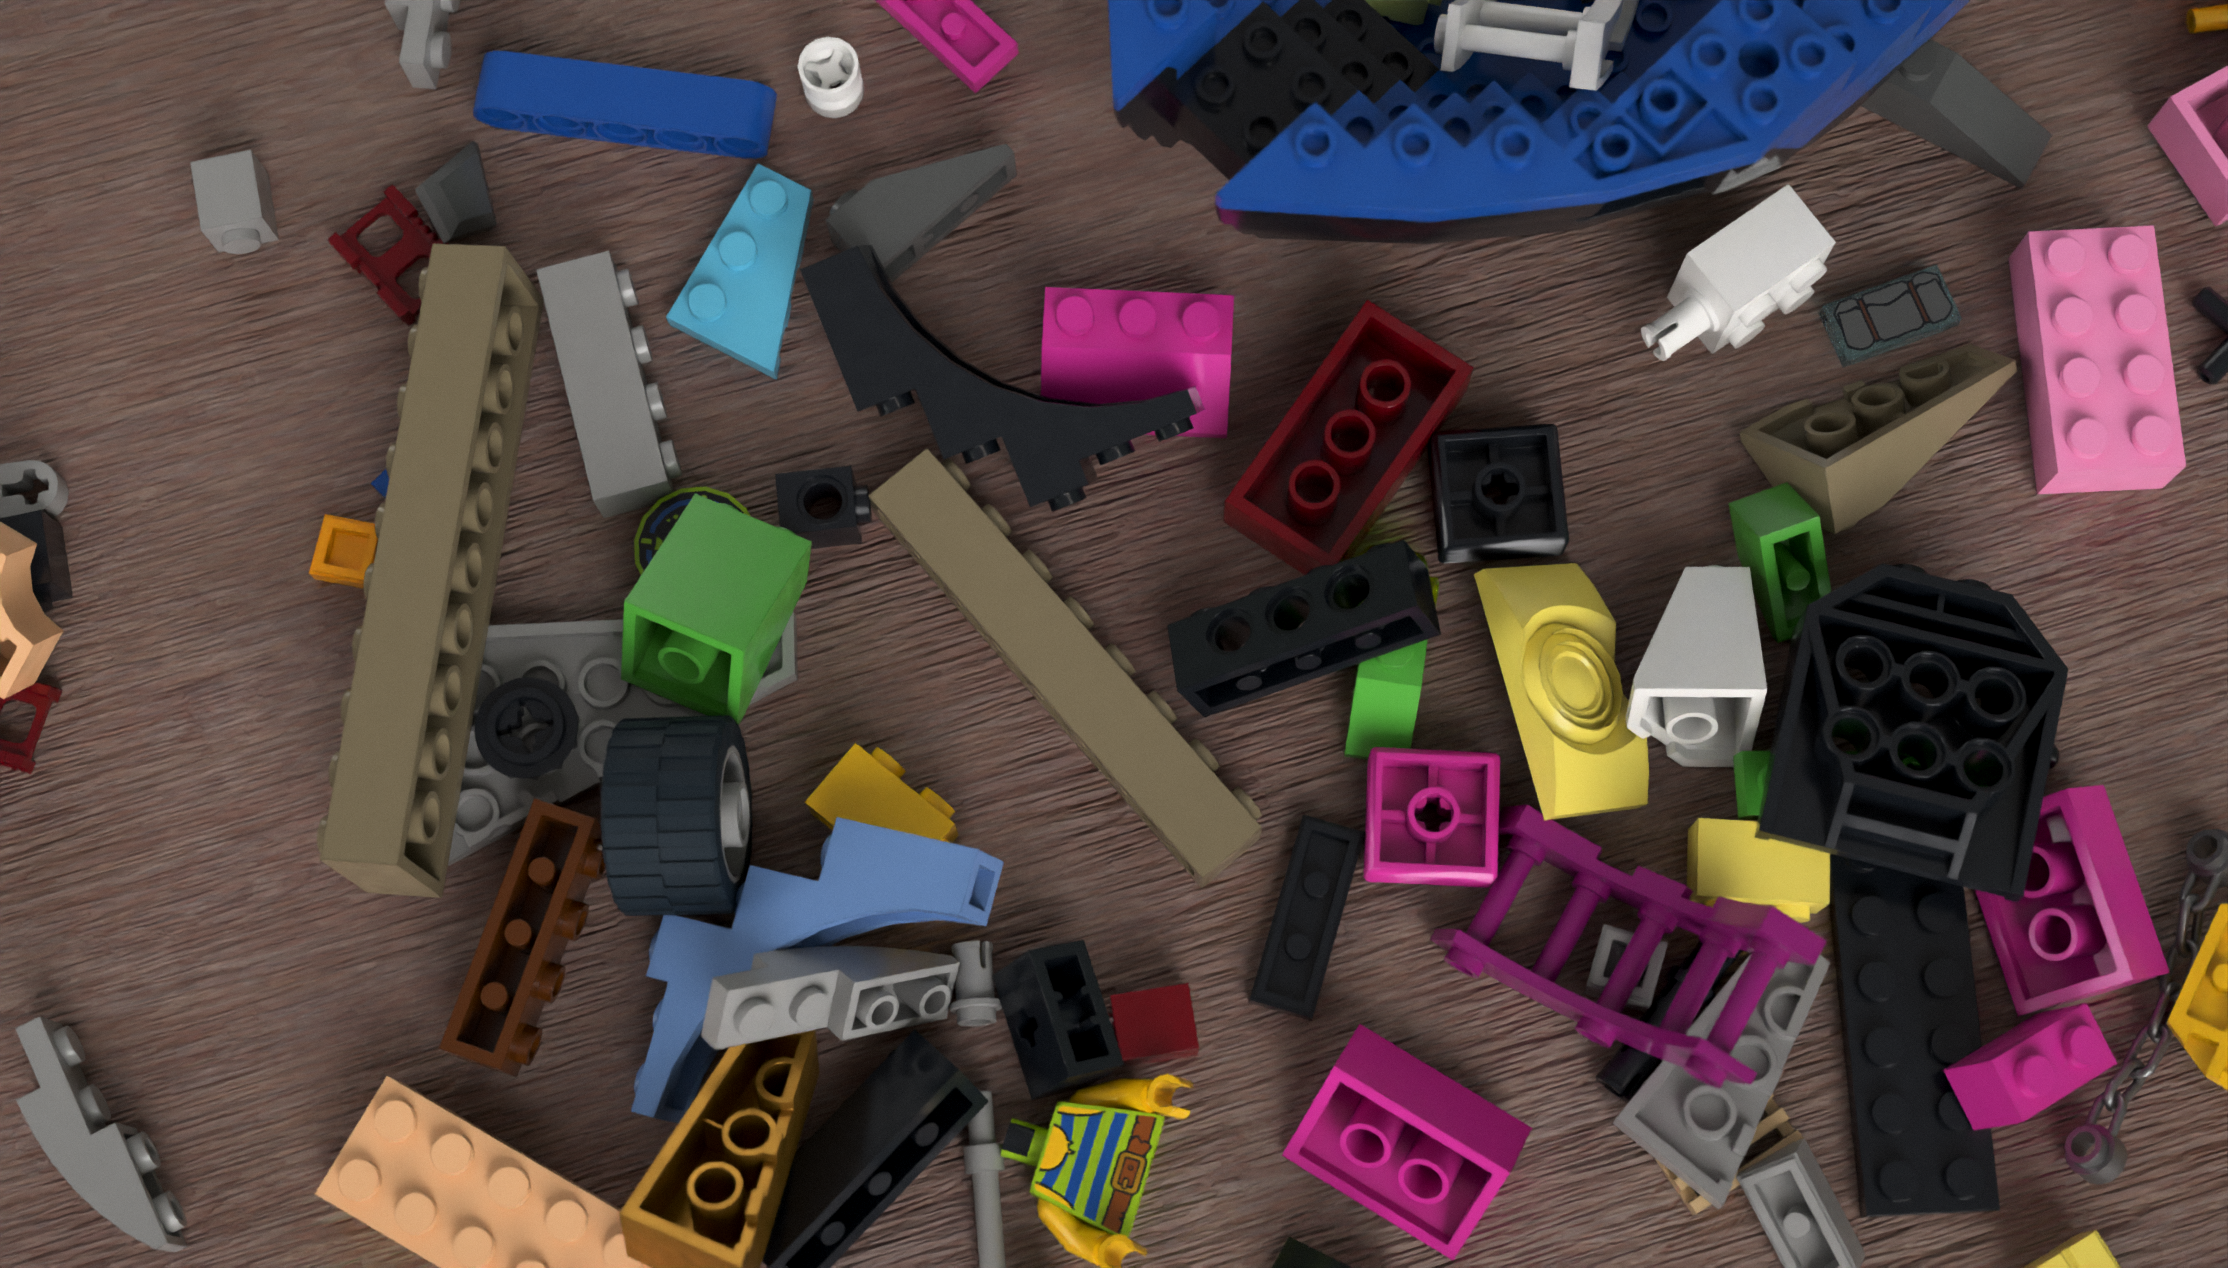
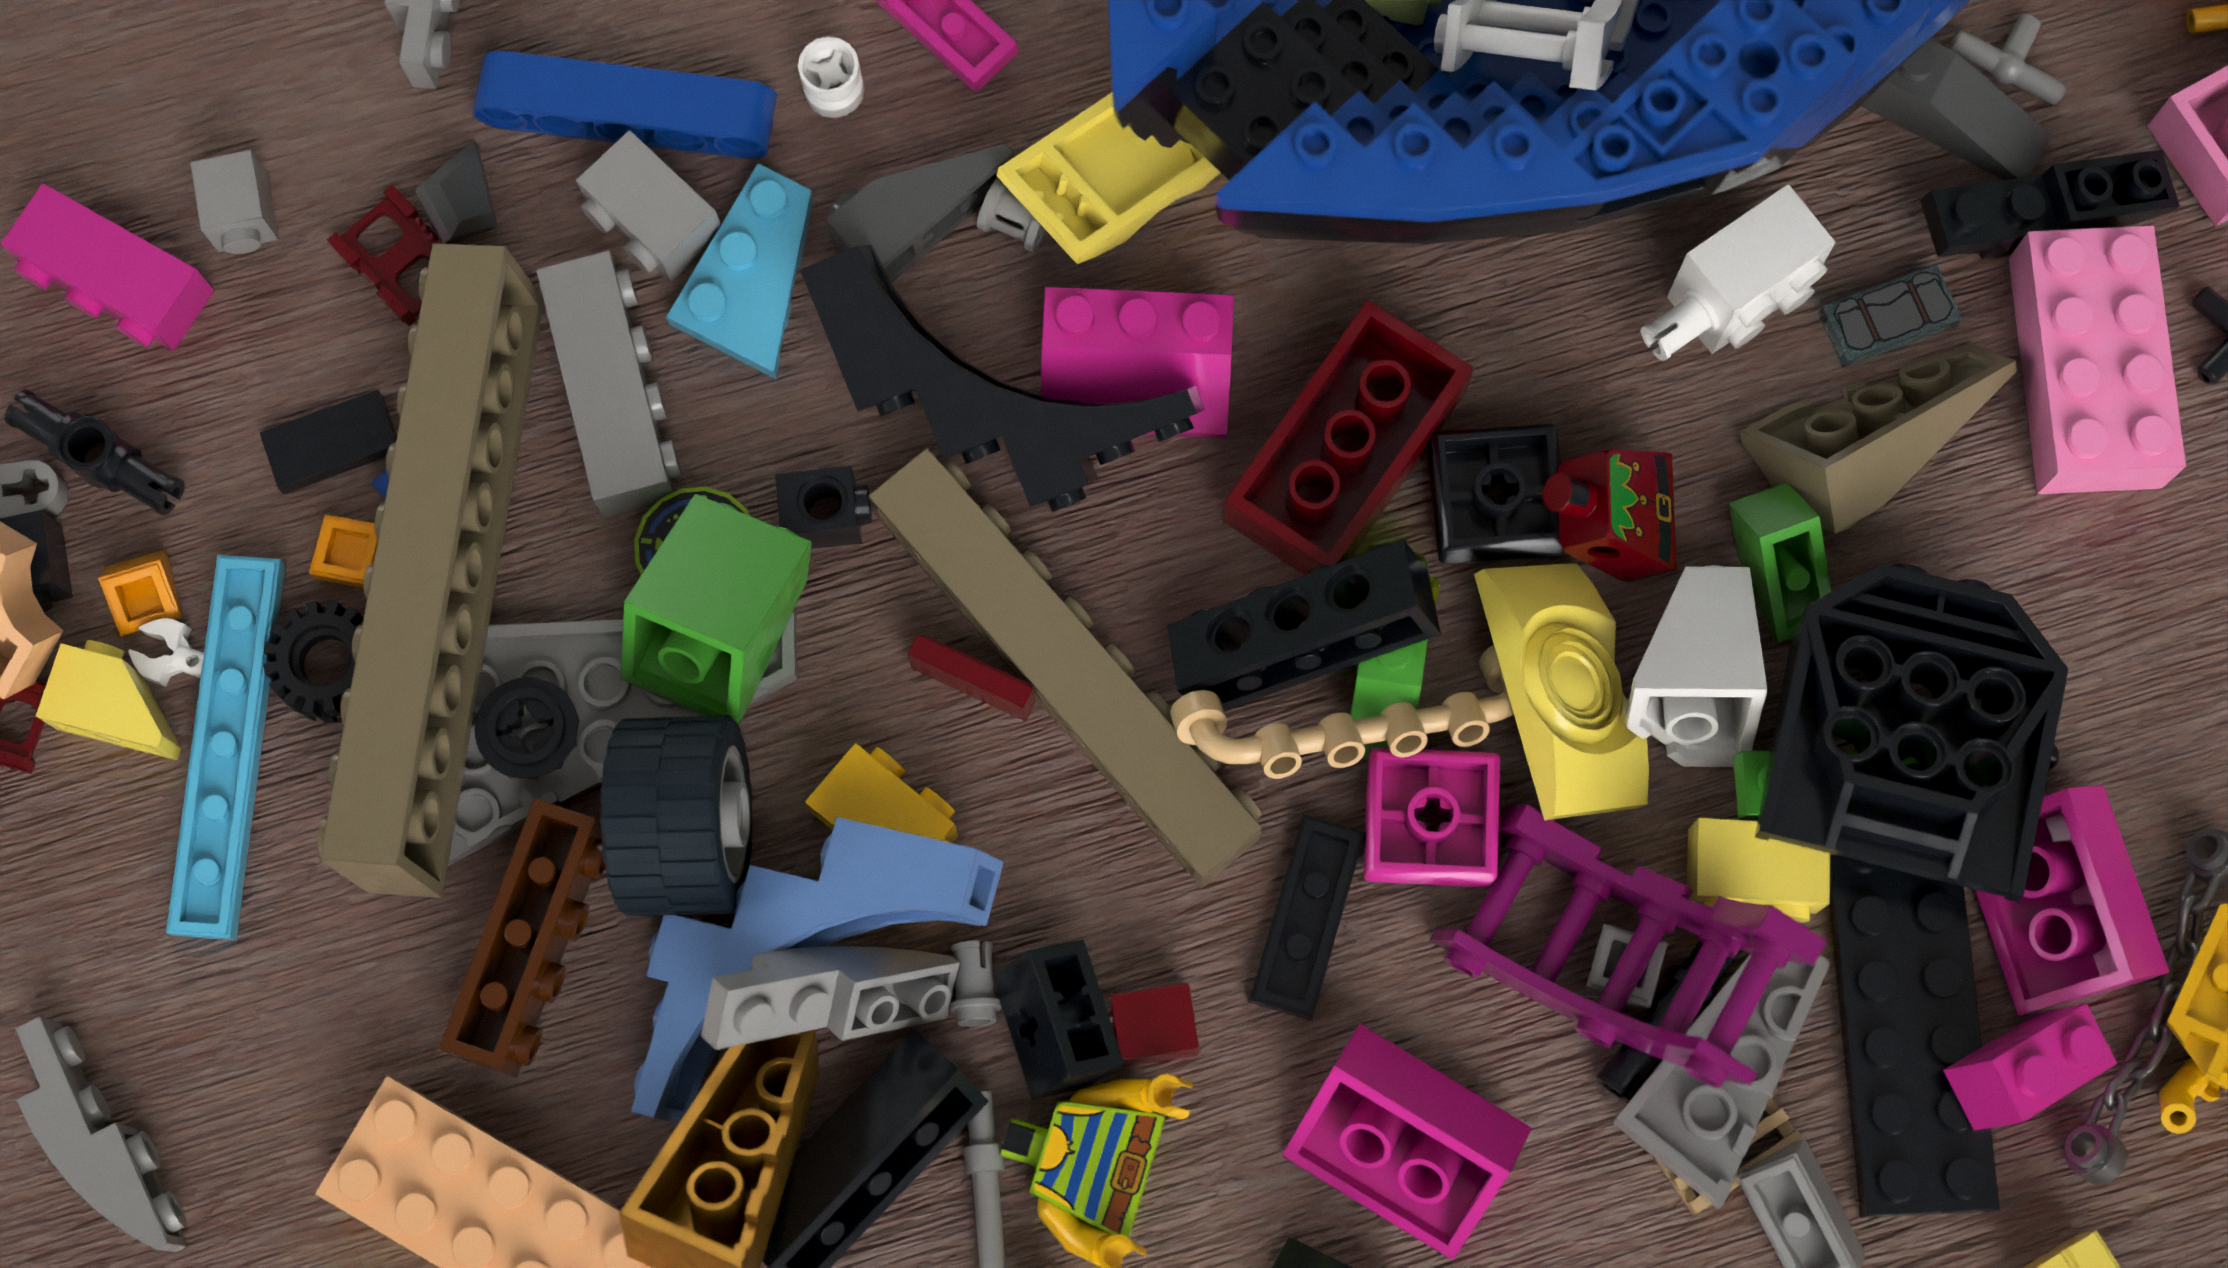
(105, 700): none -> light yellow slope
(106, 269): none -> dark pink brick
(115, 469): none -> black pin
(140, 591): none -> light orange slope
(184, 657): none -> white bar
(225, 749): none -> medium azure tile
(289, 654): none -> black tyre
(329, 441): none -> black tile
(648, 207): none -> light grey brick
(972, 676): none -> dark red tile
(1007, 215): none -> light grey bush
(1101, 182): none -> light yellow slope
(1202, 720): none -> tan bar
(1617, 511): none -> dark red torso
(2008, 64): none -> light grey piece
(2065, 197): none -> black slope
(2178, 1097): none -> yellow arm

